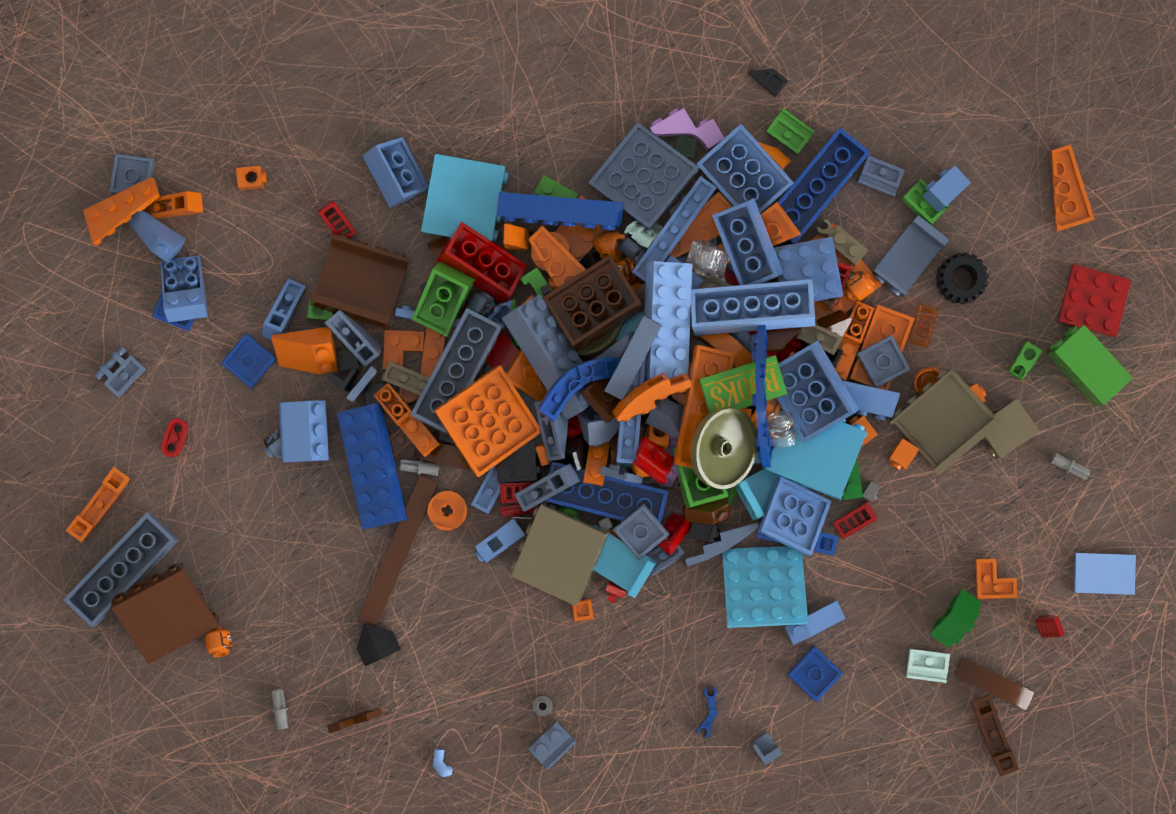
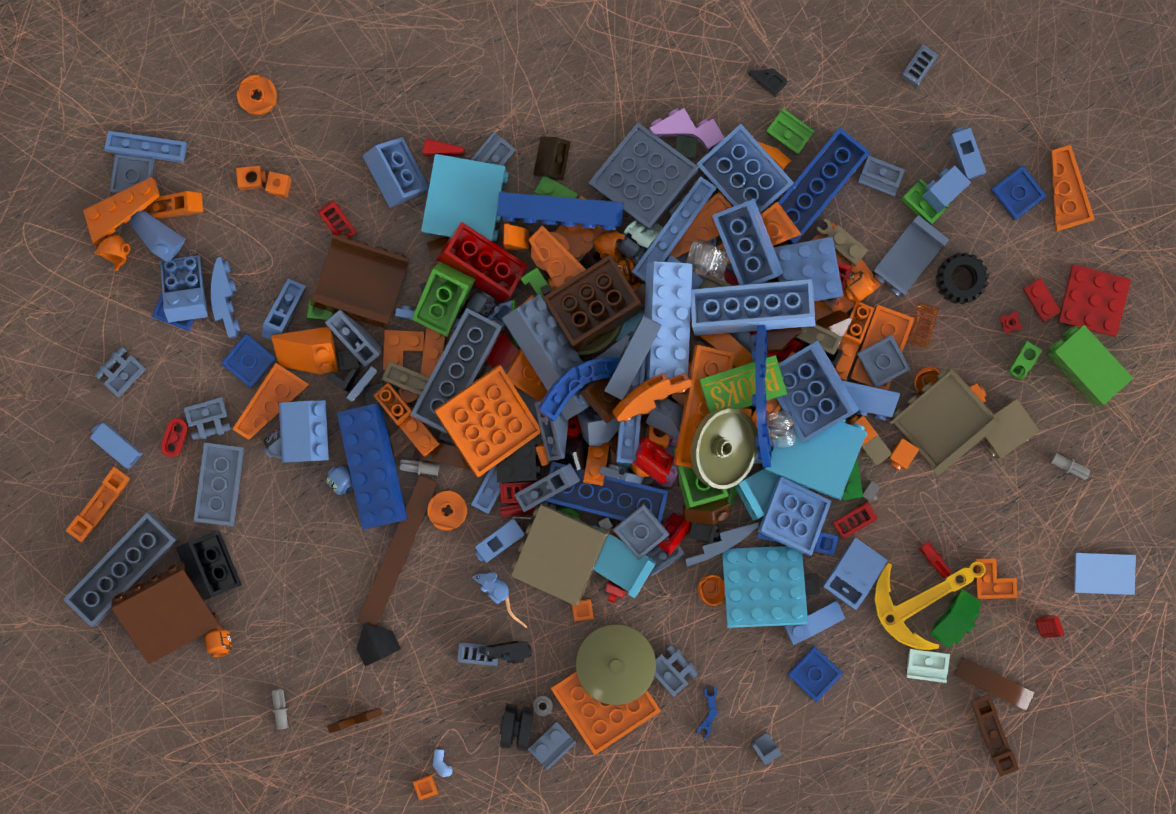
(114, 250): none -> orange helmet
(115, 445): none -> medium blue brick
(145, 146): none -> medium blue plate
(206, 412): none -> sand blue plate
(209, 565): none -> black slope
(219, 484): none -> sand blue plate
(221, 290): none -> medium blue slope
(246, 91): none -> orange plate
(277, 388): none -> orange wing
(278, 184): none -> orange brick
(340, 480): none -> medium blue head
(425, 787): none -> orange tile
(434, 147): none -> red slope
(461, 652): none -> sand blue slope
(494, 151): none -> sand blue plate
(497, 590): none -> medium blue animal
(511, 651): none -> black plate
(516, 727): none -> black wheel
(552, 157): none -> dark brown panel
(601, 722): none -> orange plate
(615, 664): none -> olive dish
(669, 676): none -> sand blue plate
(711, 590): none -> orange hair
(811, 584): none -> black plate
(854, 573): none -> medium blue slope
(876, 450): none -> dark tan panel
(911, 78): none -> sand blue slope
(915, 604): none -> yellow piece
(935, 559): none -> red axle
(967, 153): none -> medium blue brick
(1007, 328): none -> red plate
(1018, 192): none -> blue tile
(1041, 300): none -> red plate

